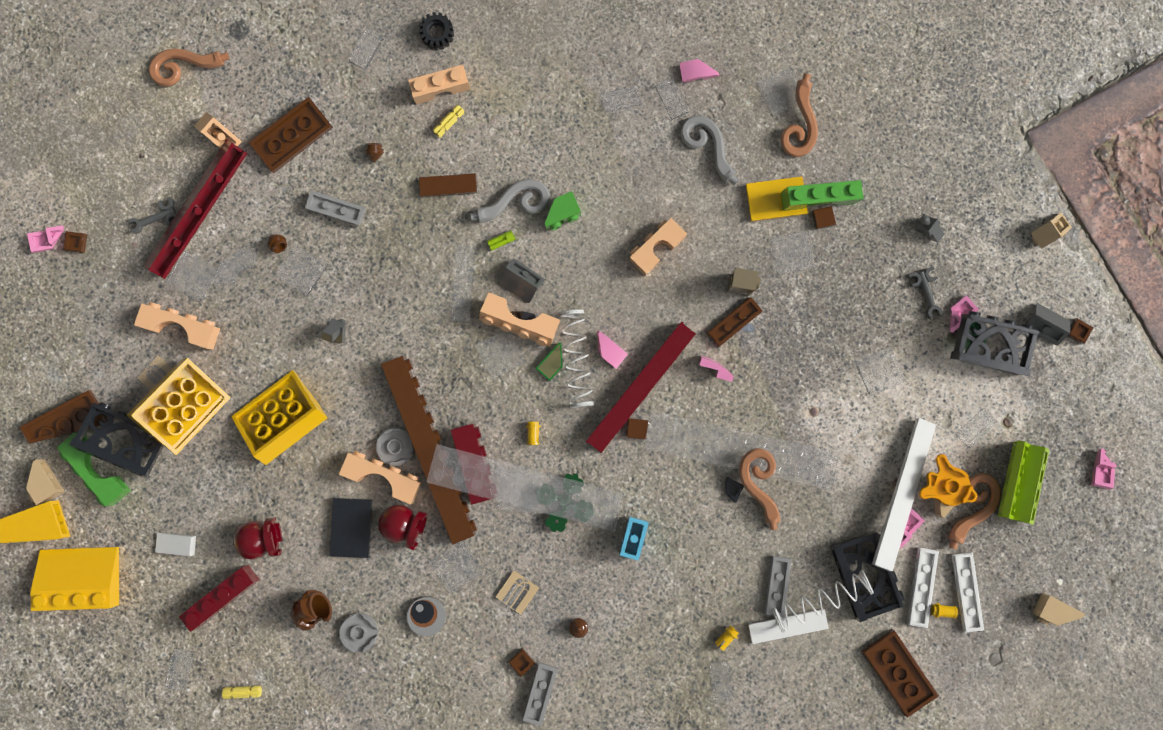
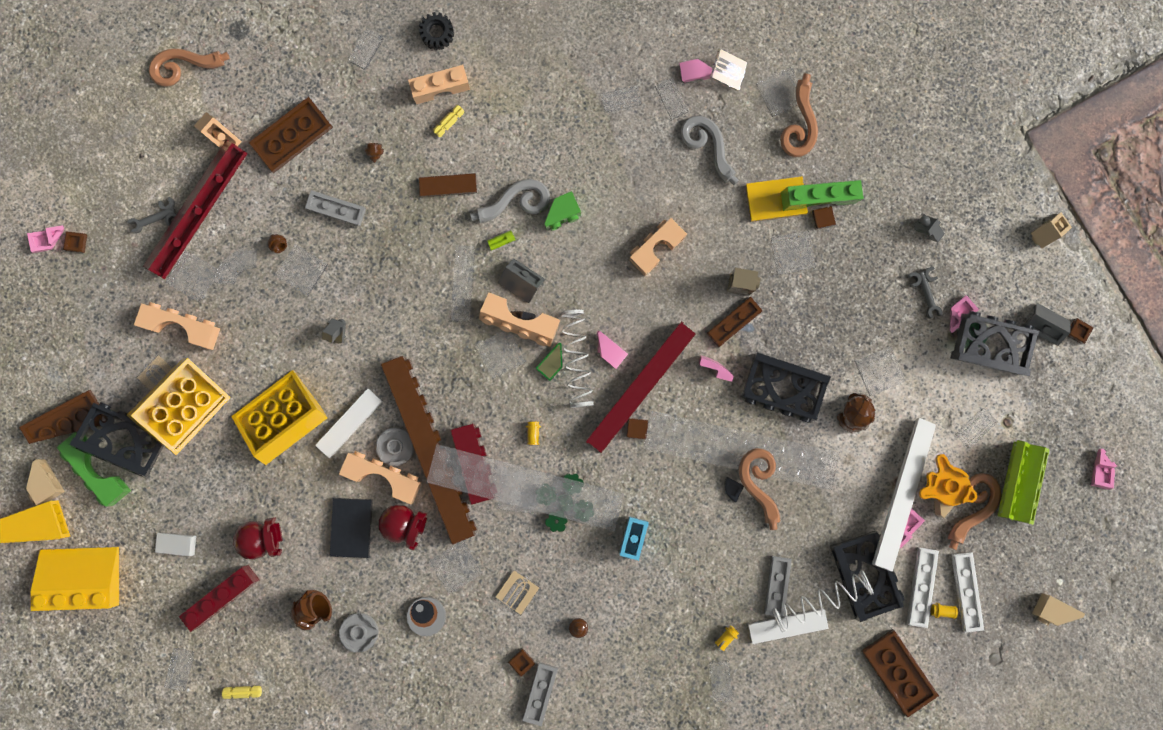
(348, 423): none -> white tile
(728, 70): none -> piece
(810, 379): none -> black fence
(858, 413): none -> reddish brown helmet

